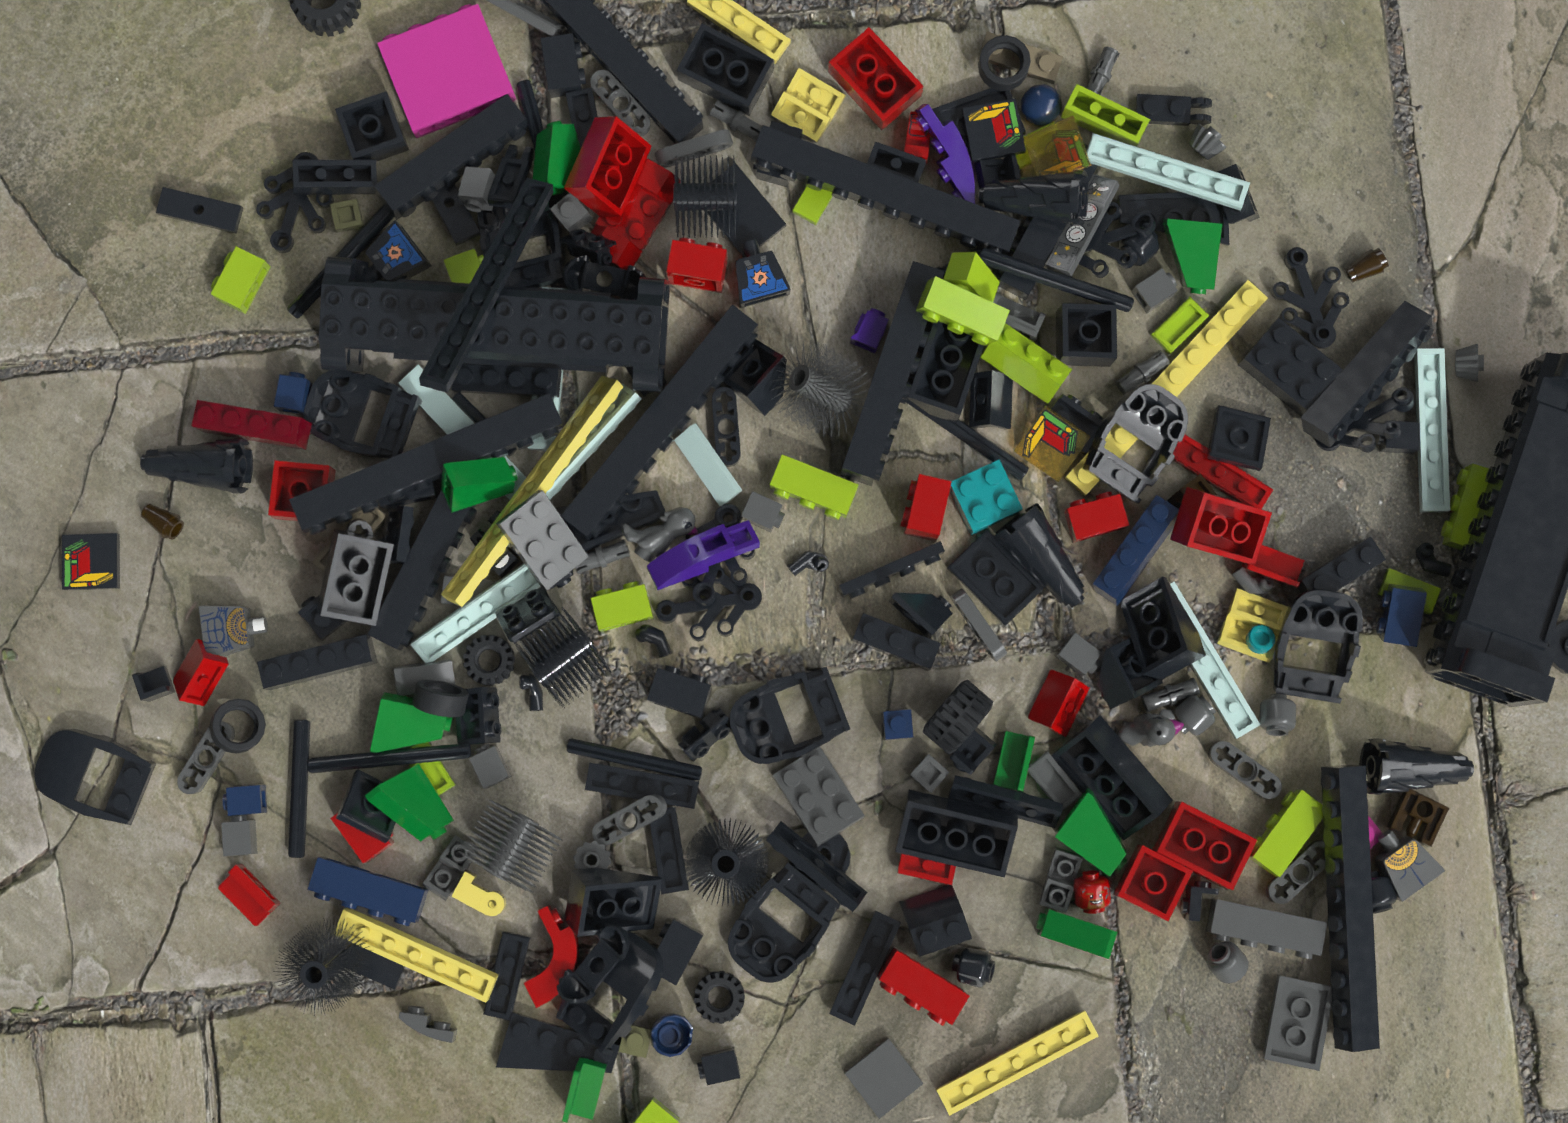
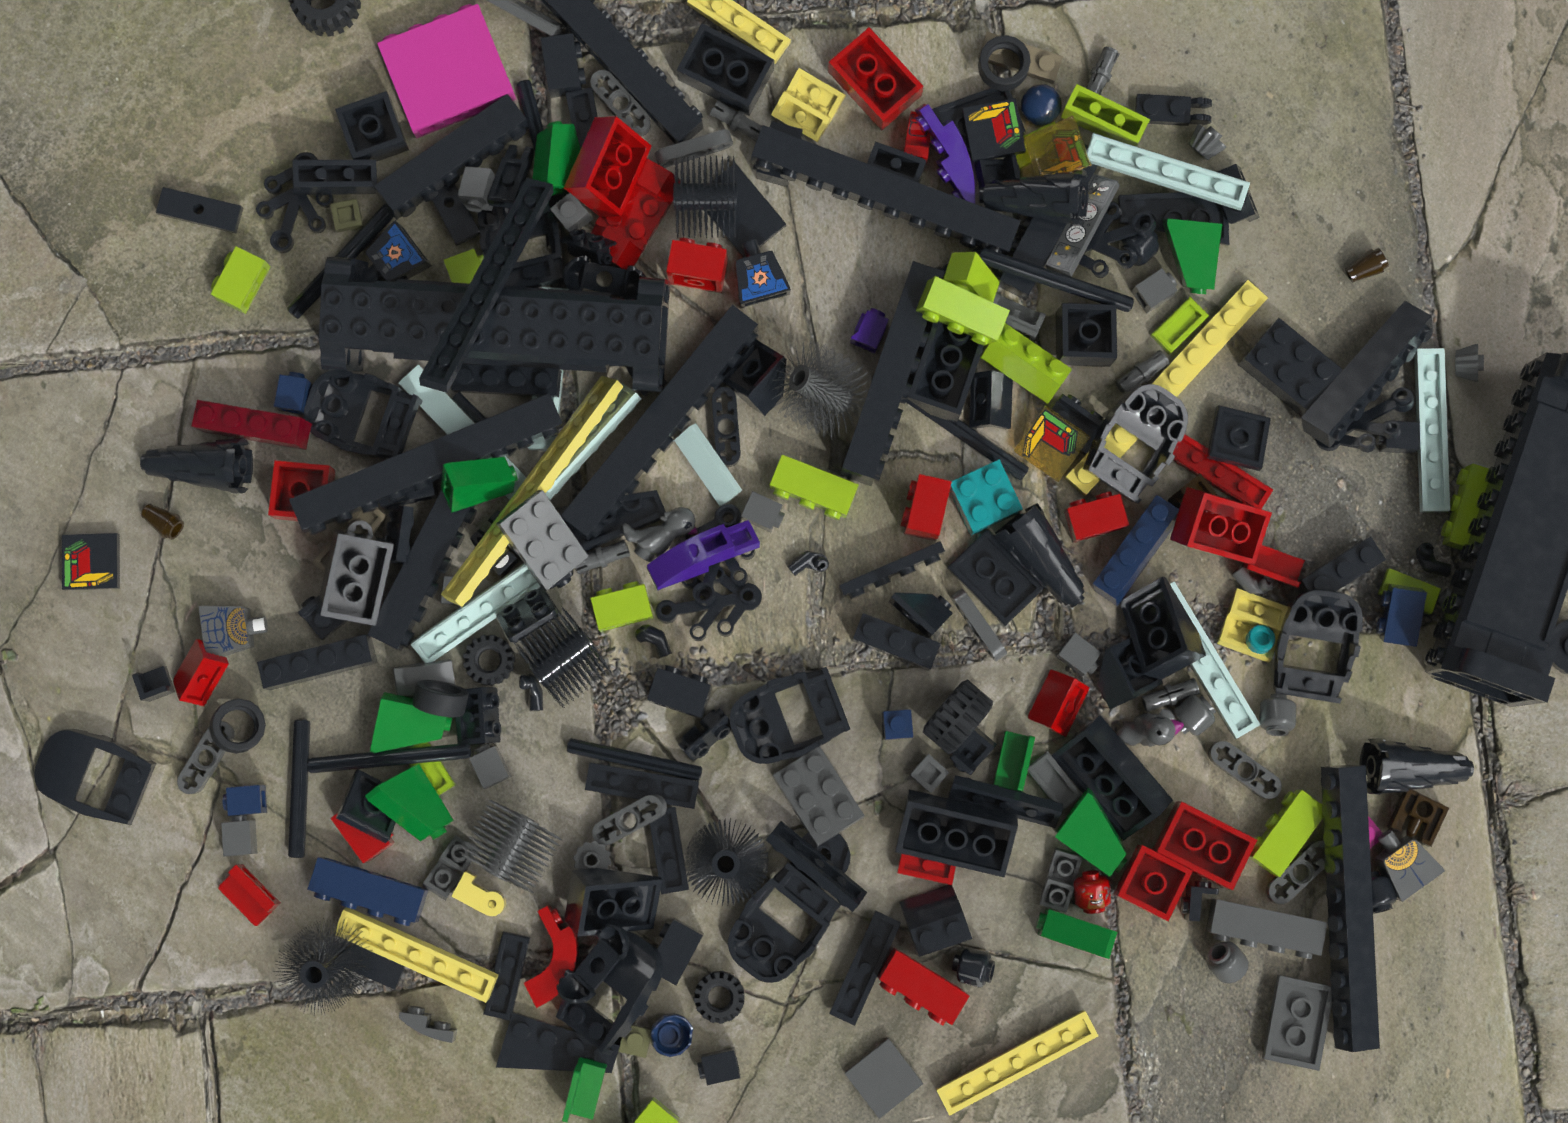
(812, 204): lime tile -> none
(1310, 301): black plant -> none

